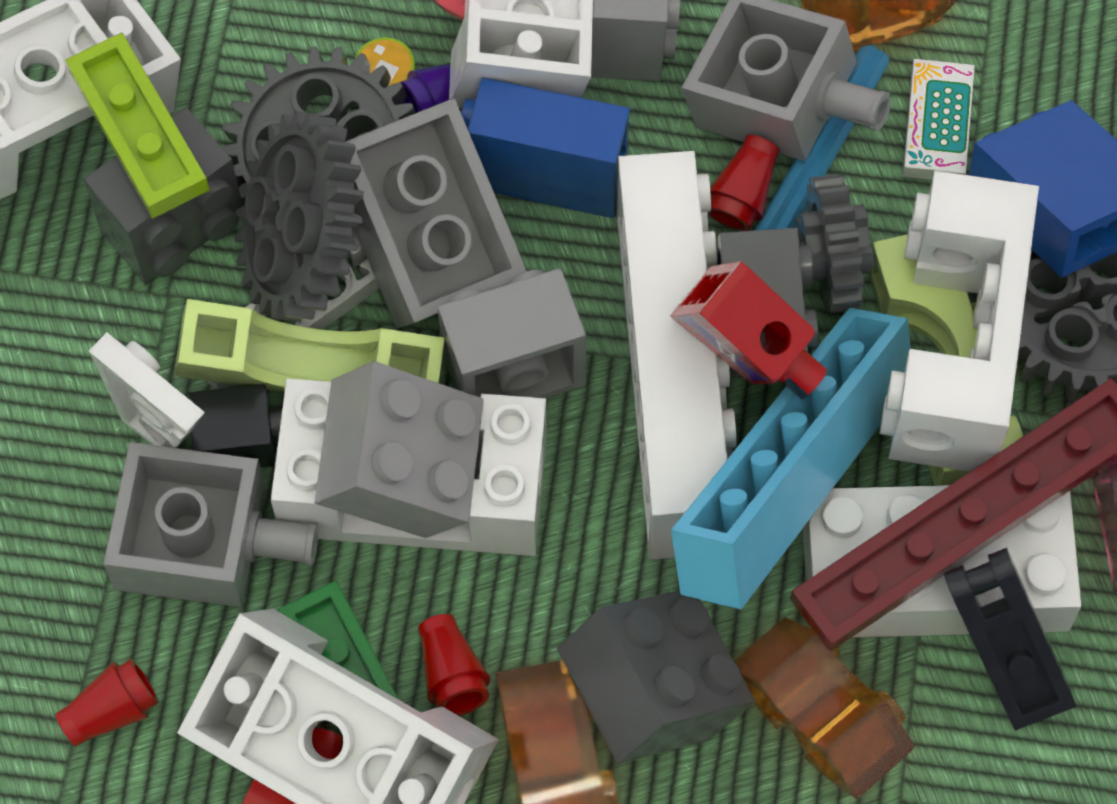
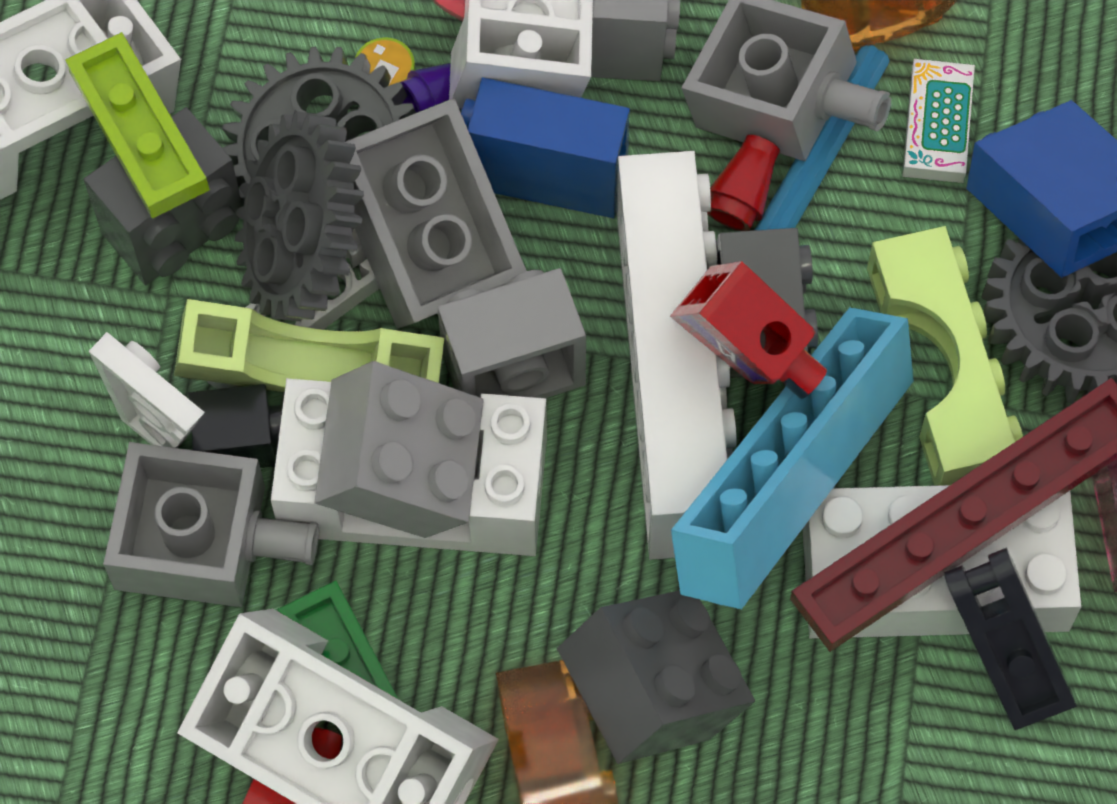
(108, 703): red cone -> none
(451, 667): red cone -> none
(837, 242): dark grey gear -> none
(837, 719): clear orange brick -> none
(974, 240): white plate -> none

